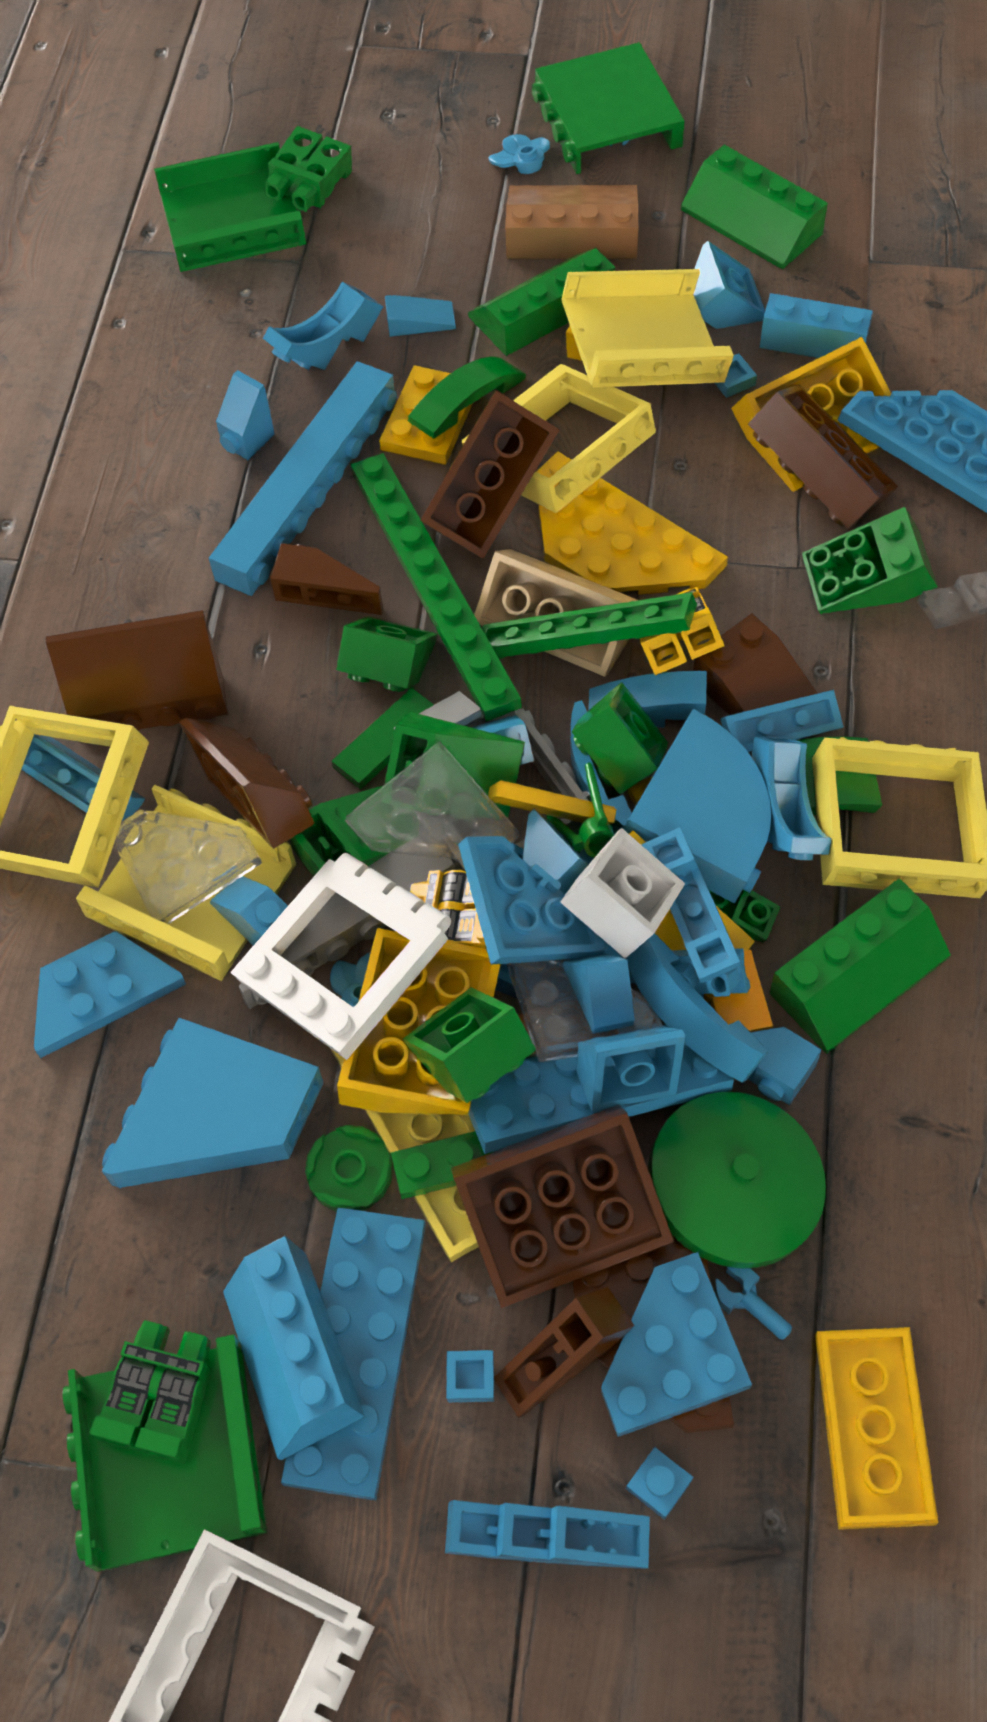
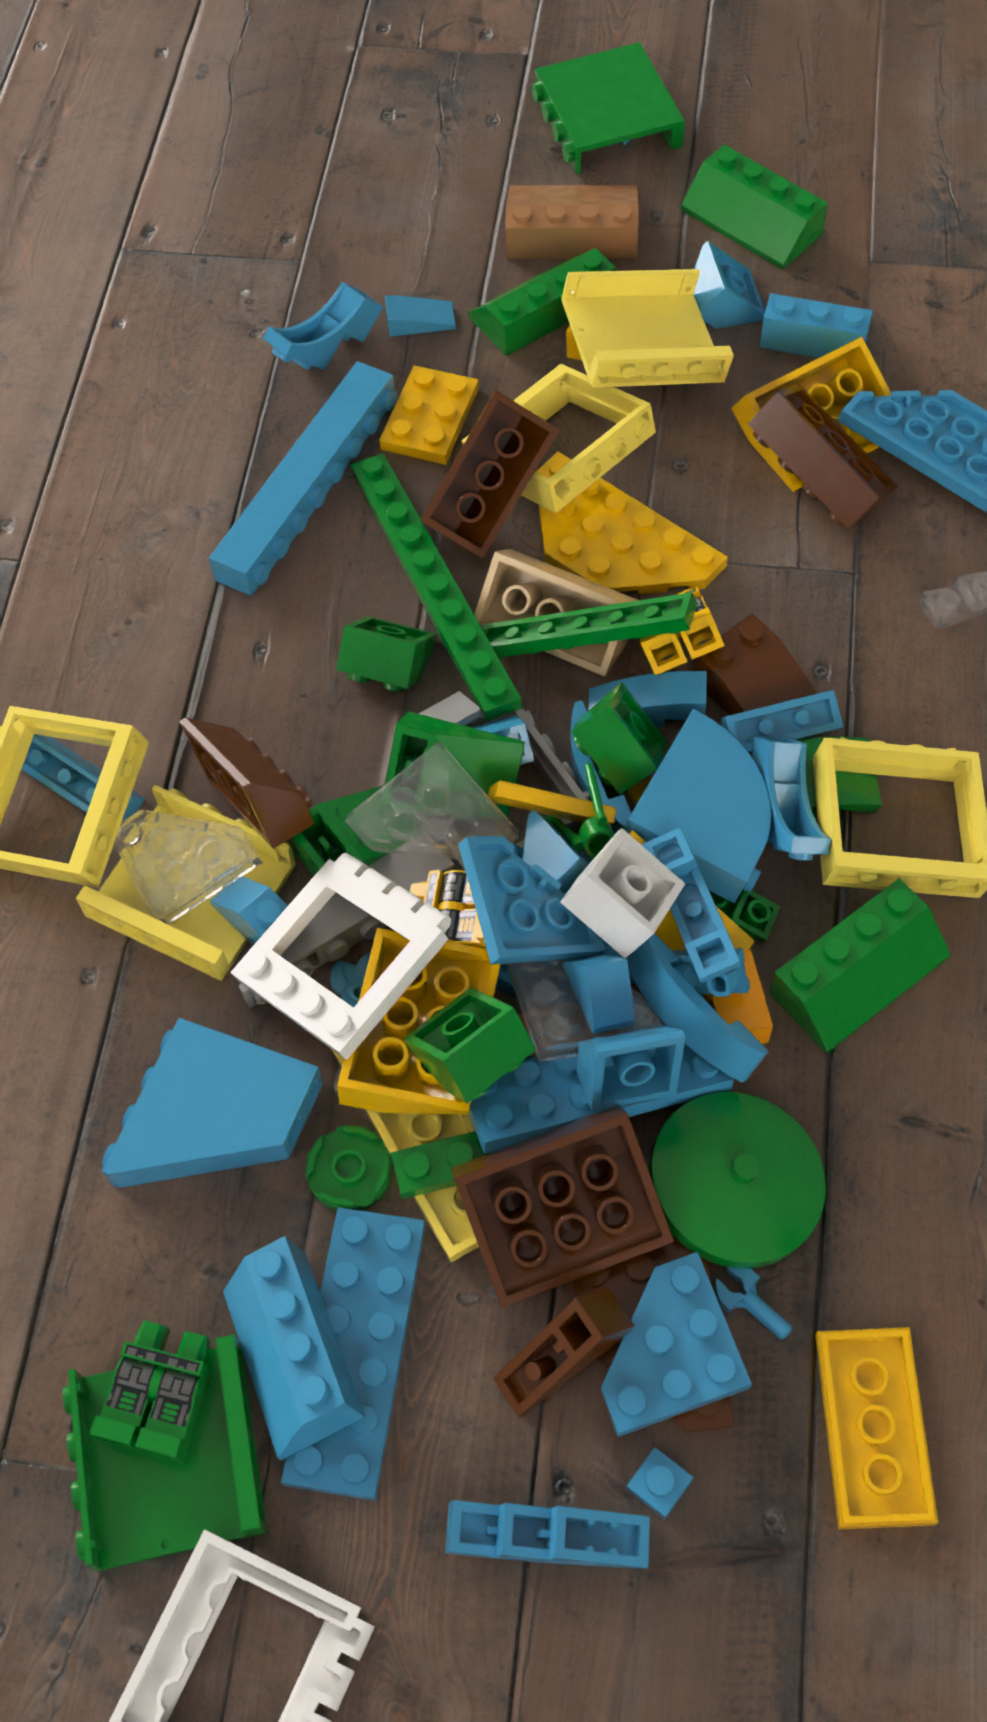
(96, 989): dark azure wing -> none
(140, 672): reddish brown slope -> none
(222, 209): green panel -> none
(244, 417): dark azure slope -> none
(307, 171): green hips -> none
(317, 579): reddish brown slope -> none
(372, 748): green tile -> none
(461, 388): green slope -> none
(470, 1376): dark azure plate -> none
(522, 153): dark azure plate -> none
(738, 378): dark azure plate -> none
(785, 1065): dark azure slope -> none
(870, 565): green slope -> none

